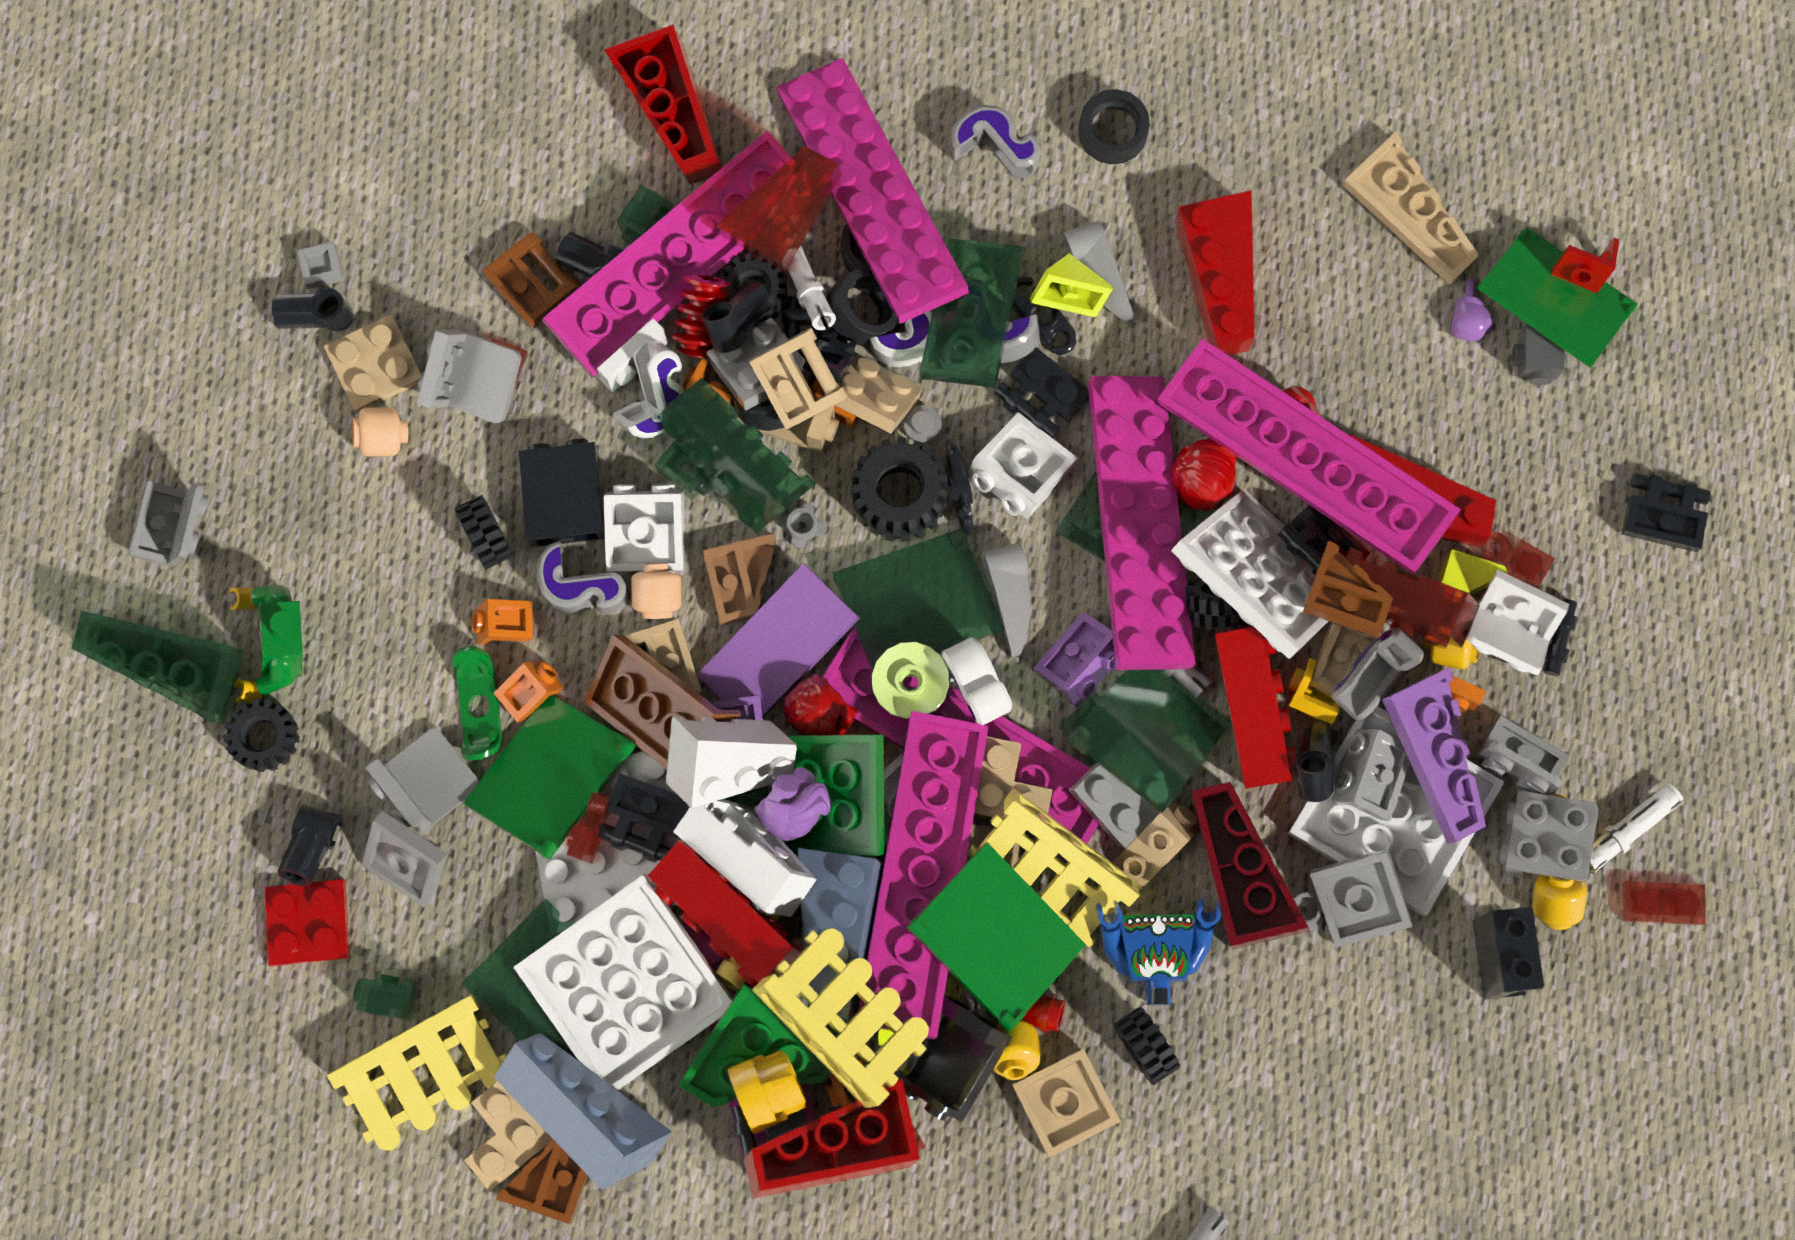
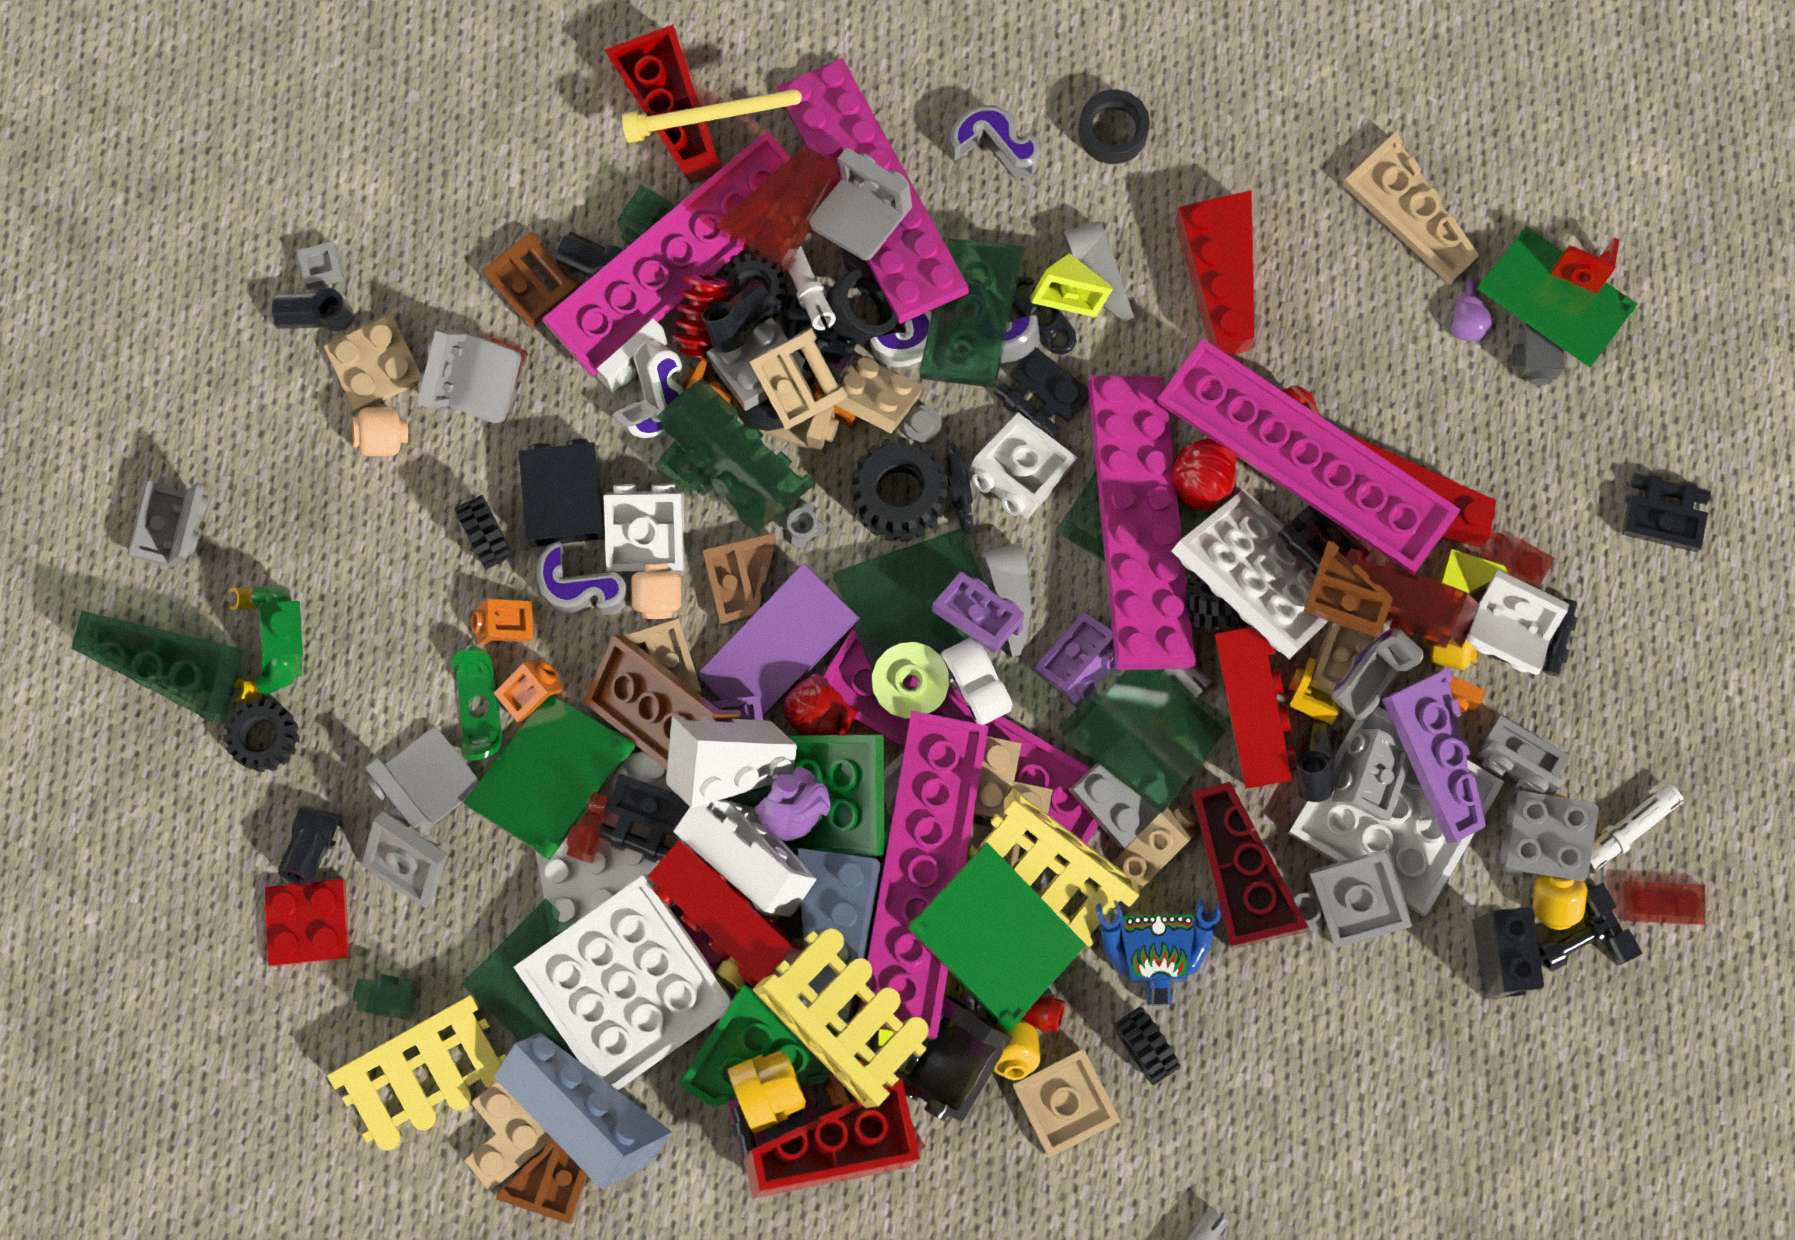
(639, 125): none -> light yellow piece
(862, 205): none -> light grey bracket
(979, 612): none -> medium lavender bracket
(1600, 928): none -> black bar

